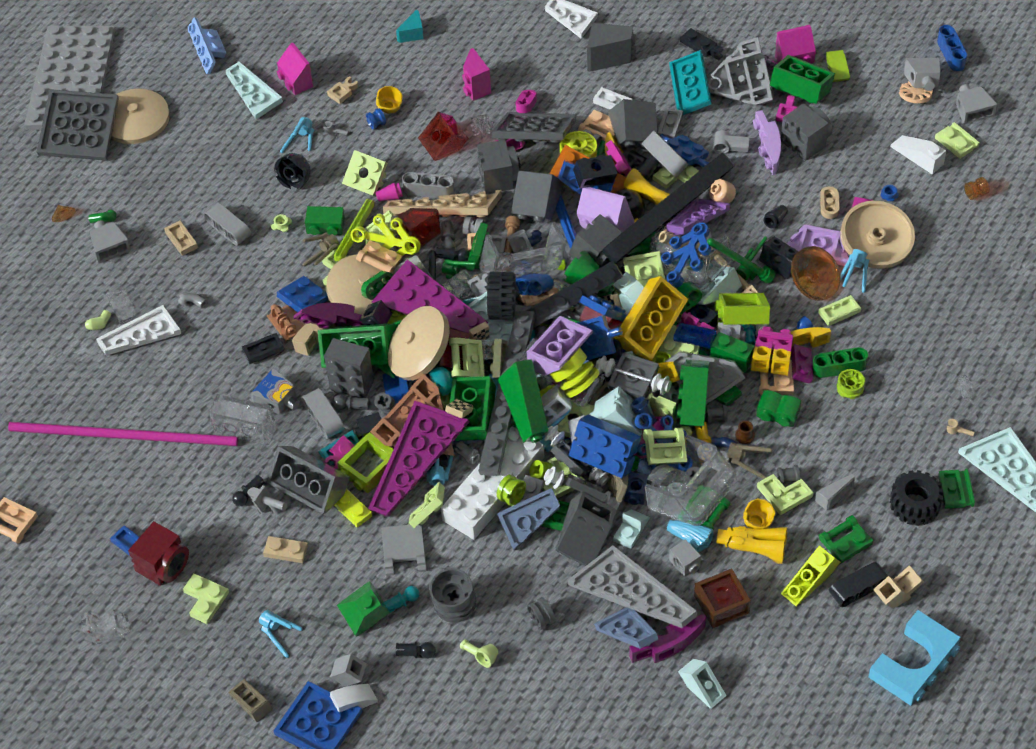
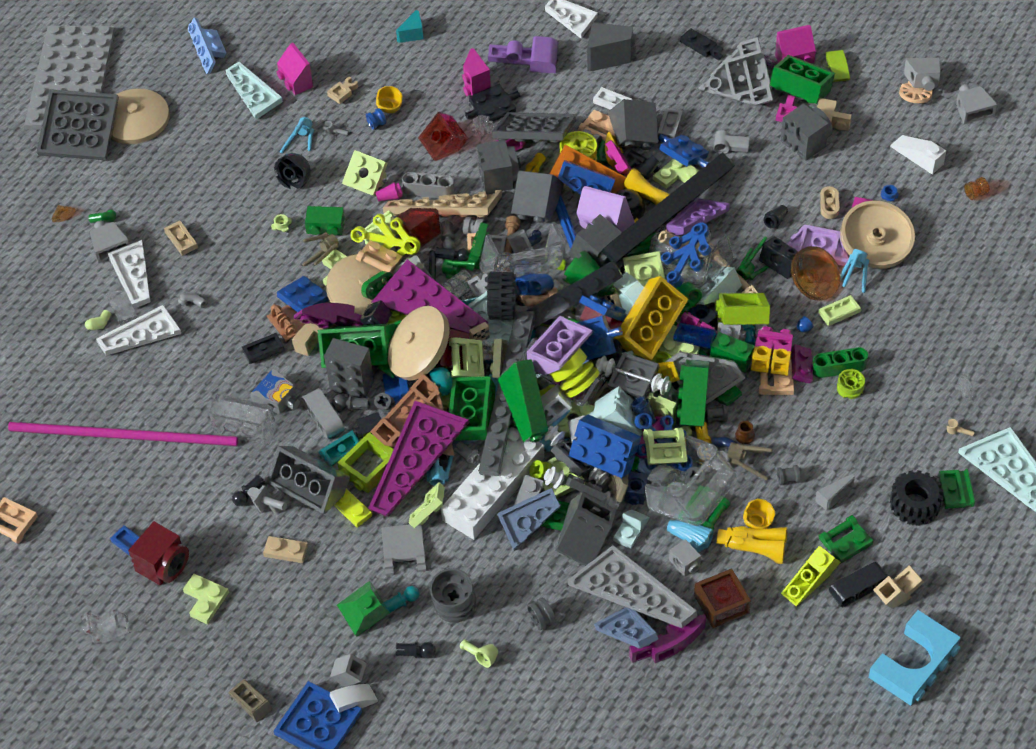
(132, 273): none -> white wing
(227, 224): light grey beam -> none
(271, 622): medium azure plant -> none
(339, 450): dark pink plate -> none
(359, 220): lime axle -> none
(459, 408): tan tile -> none
(492, 103): none -> black plate
(511, 490): lime wheel -> none
(526, 101): dark pink beam -> none
(537, 162): none -> yellow pin
(540, 57): none -> medium lavender plate
(604, 173): black brick -> none
(665, 154): light grey beam -> none
(690, 82): teal tile -> none
(702, 682): light aqua slope -> none
(722, 191): light nougat head -> none
(765, 273): green piece -> none
(770, 141): lavender slope -> none
(778, 408): green brick -> none
(784, 498): yellowish green plate -> none
(815, 336): yellow slope -> none
(838, 120): none -> tan brick
(952, 48): blue beam -> none
(957, 140): yellowish green plate -> none

